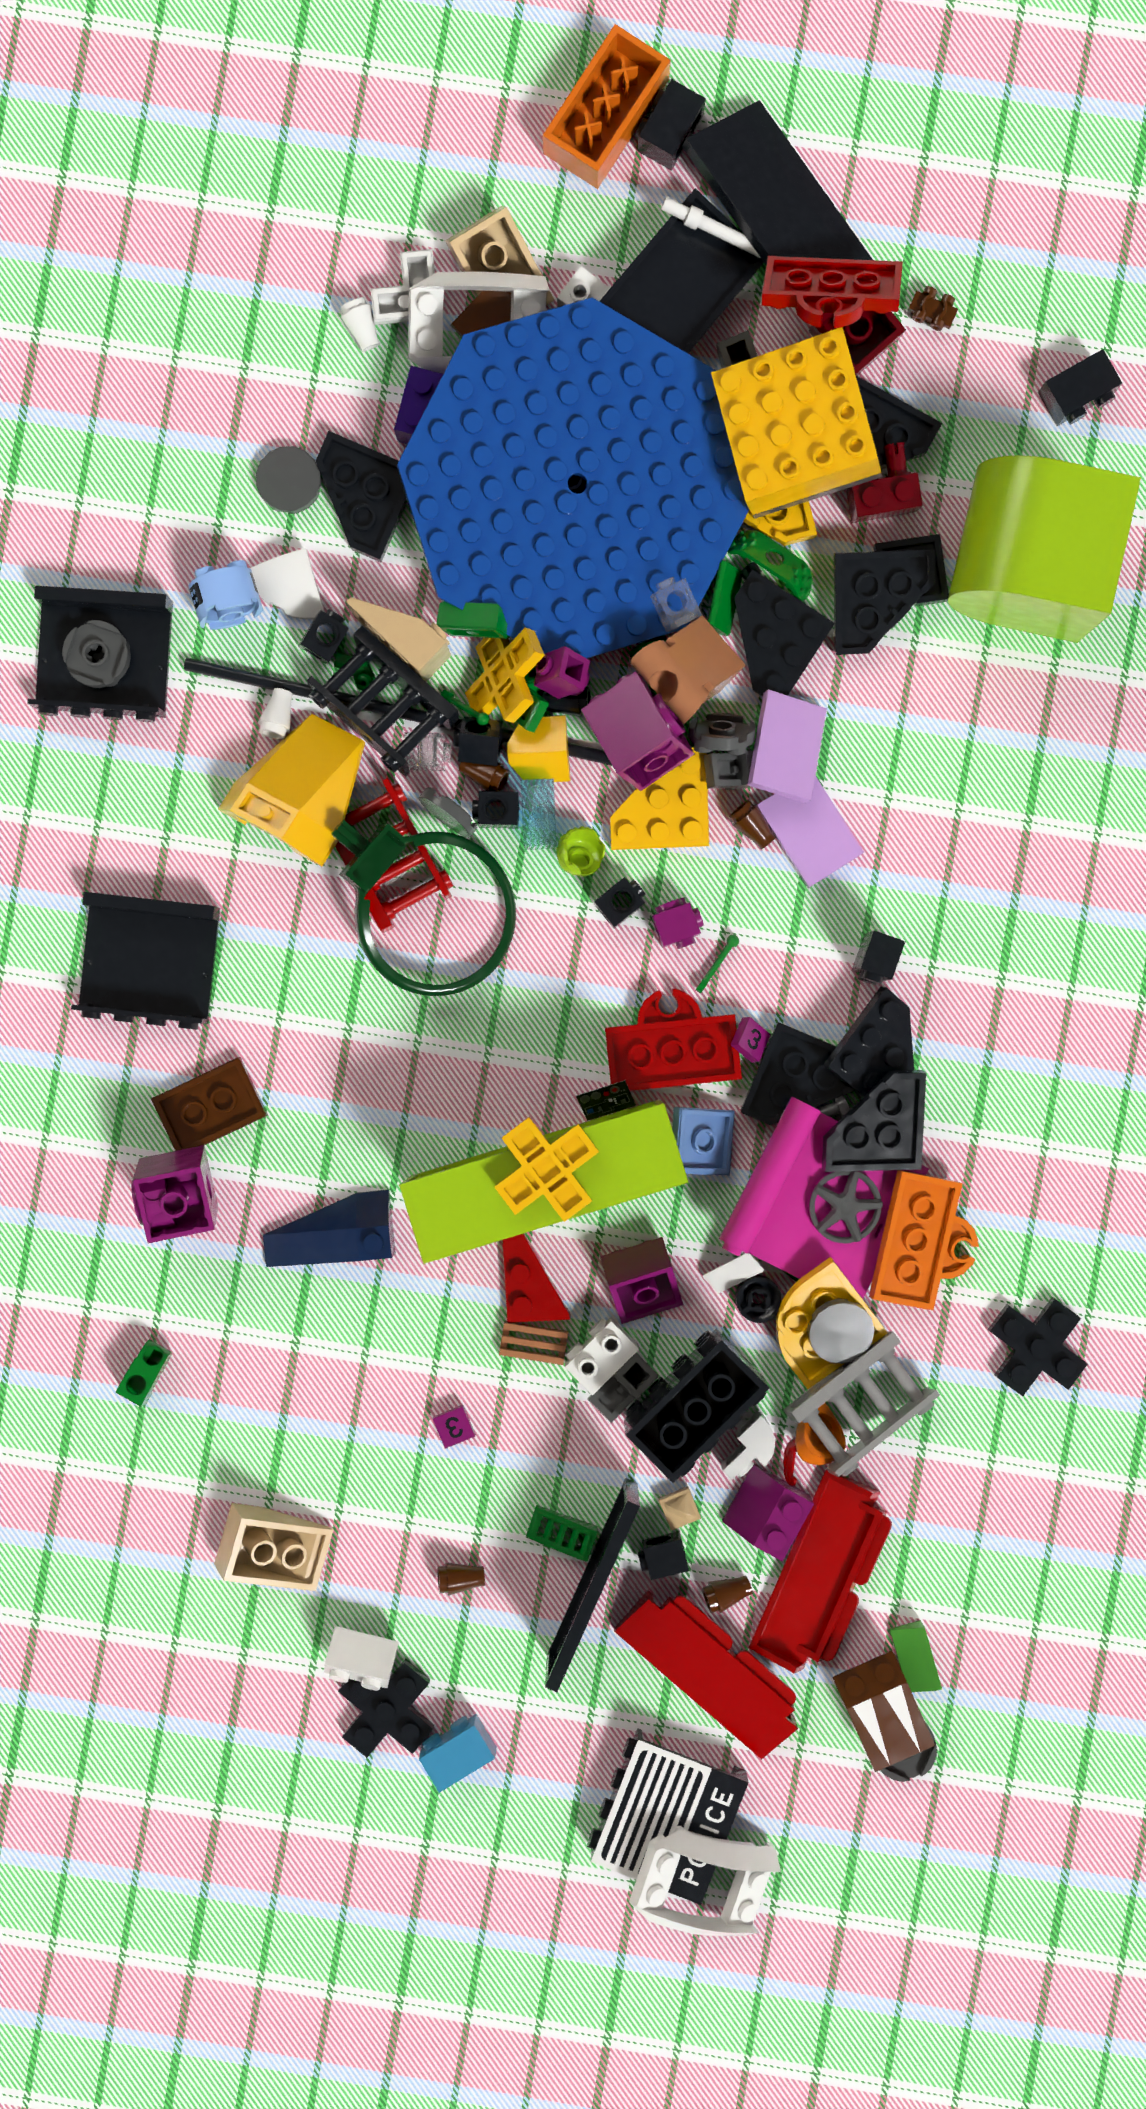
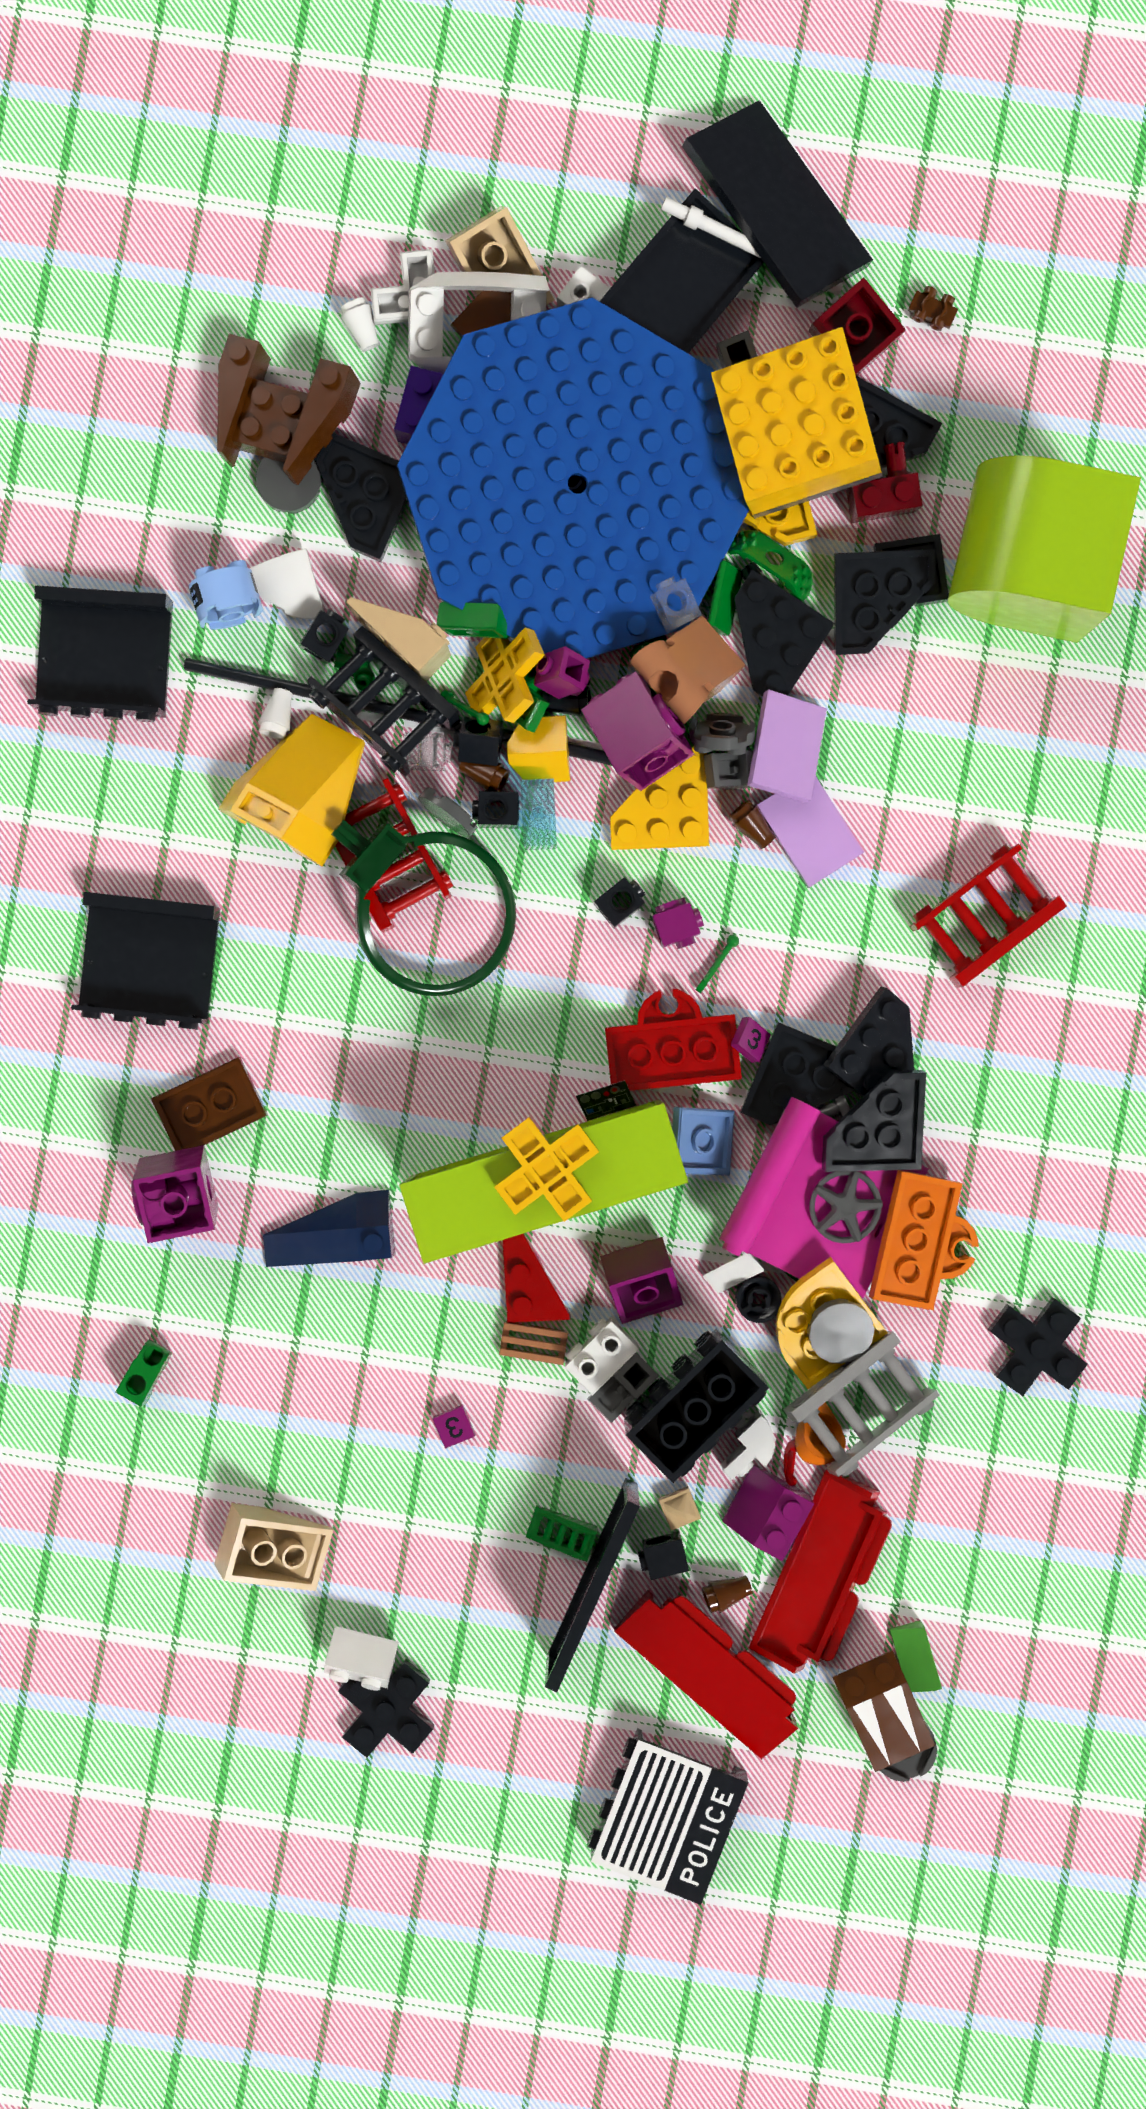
(88, 637): dark grey plate -> none
(274, 418): none -> reddish brown wedge
(457, 1752): dark azure brick -> none
(459, 1578): reddish brown cone -> none
(580, 851): lime hair -> none
(606, 106): orange brick -> none
(672, 121): black brick -> none
(747, 1889): white wedge -> none
(832, 286): red plate -> none
(877, 957): black brick -> none
(1017, 928): none -> red fence
(1080, 388): black brick -> none

